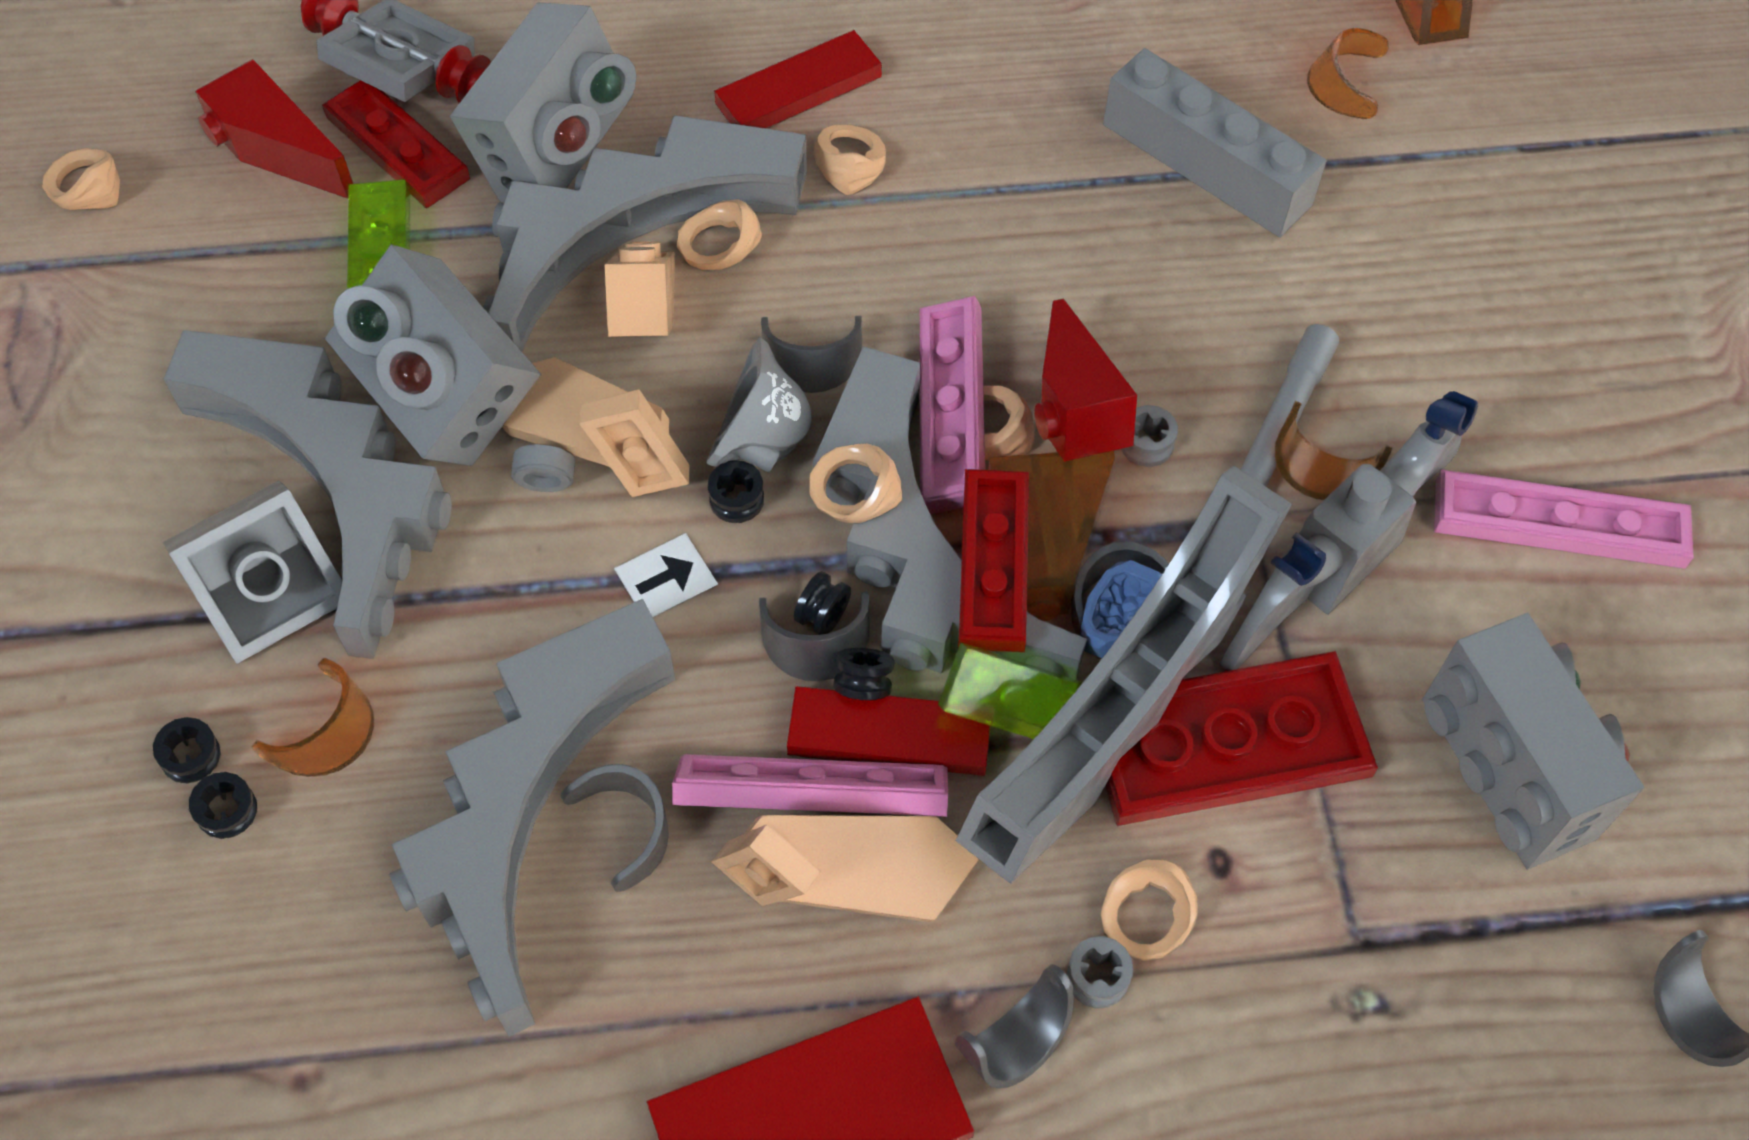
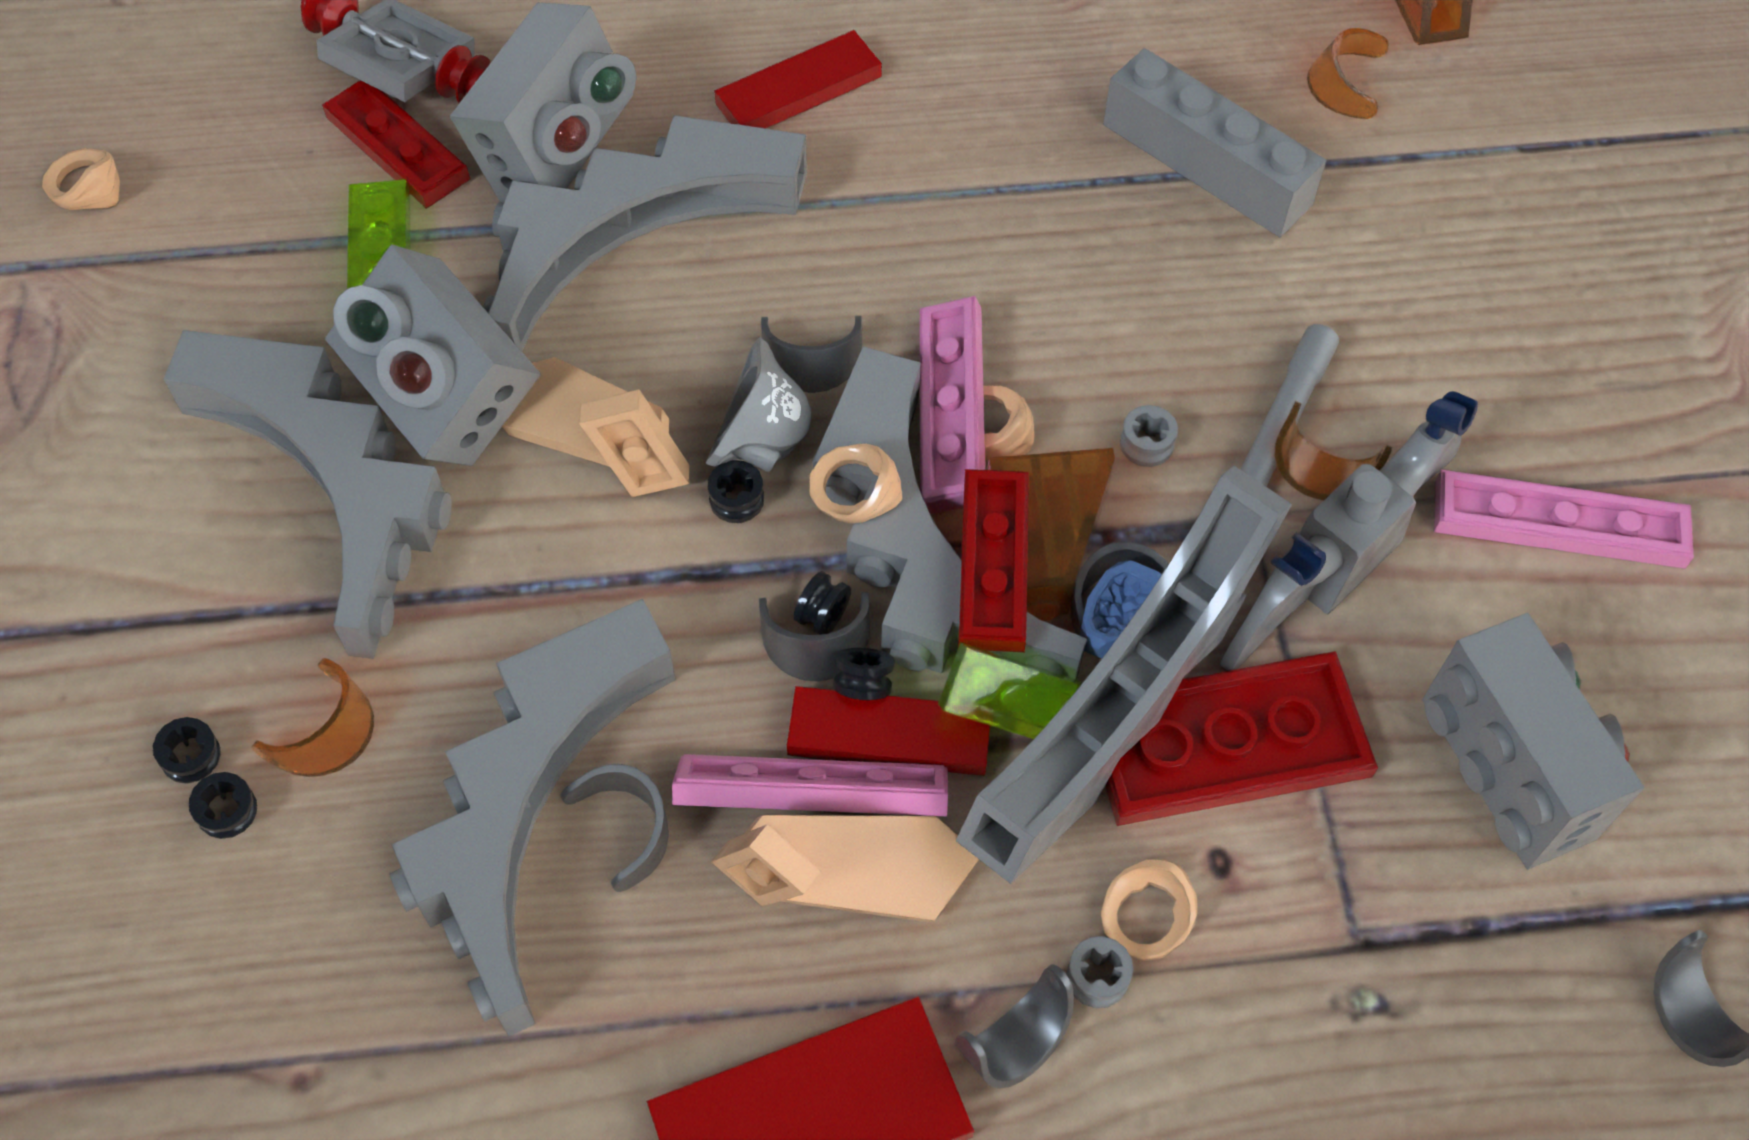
(257, 570): light grey slope -> none
(270, 130): red slope -> none
(543, 468): light grey tile -> none
(640, 290): light nougat slope -> none
(666, 575): white sticker -> none
(728, 214): light nougat piece -> none
(849, 170): light nougat piece -> none
(1084, 396): red slope -> none

